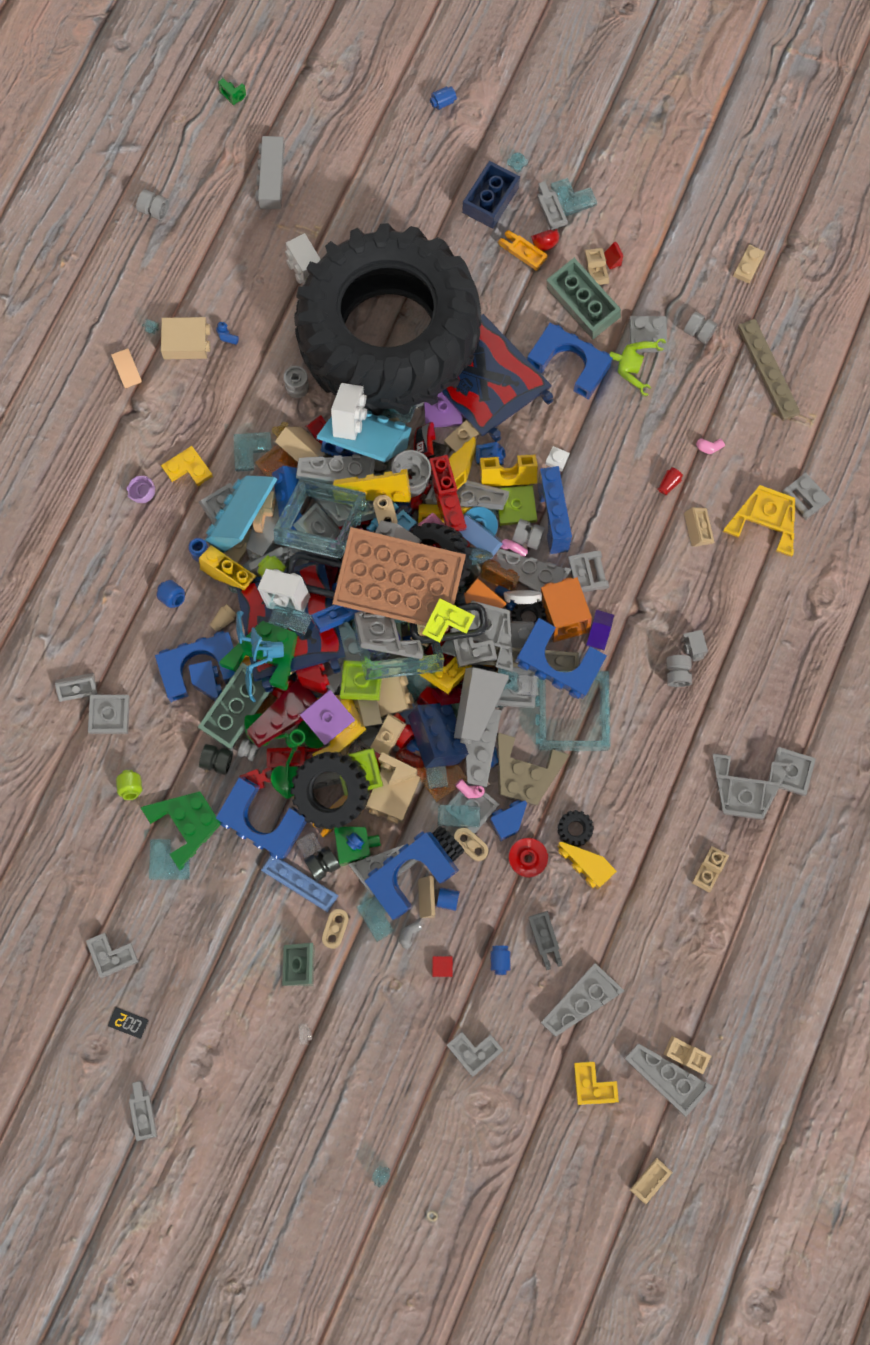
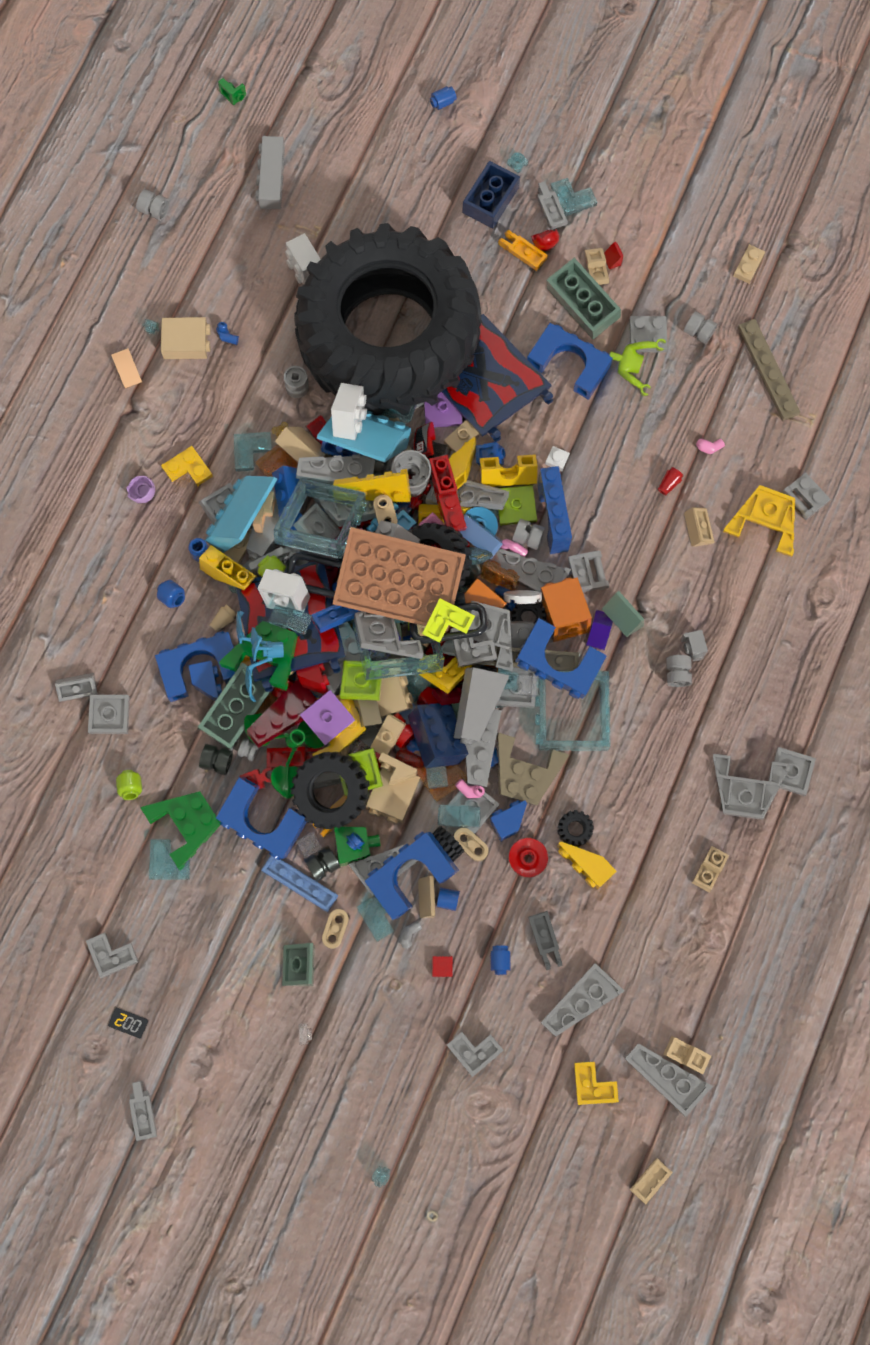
(623, 614): none -> sand green slope

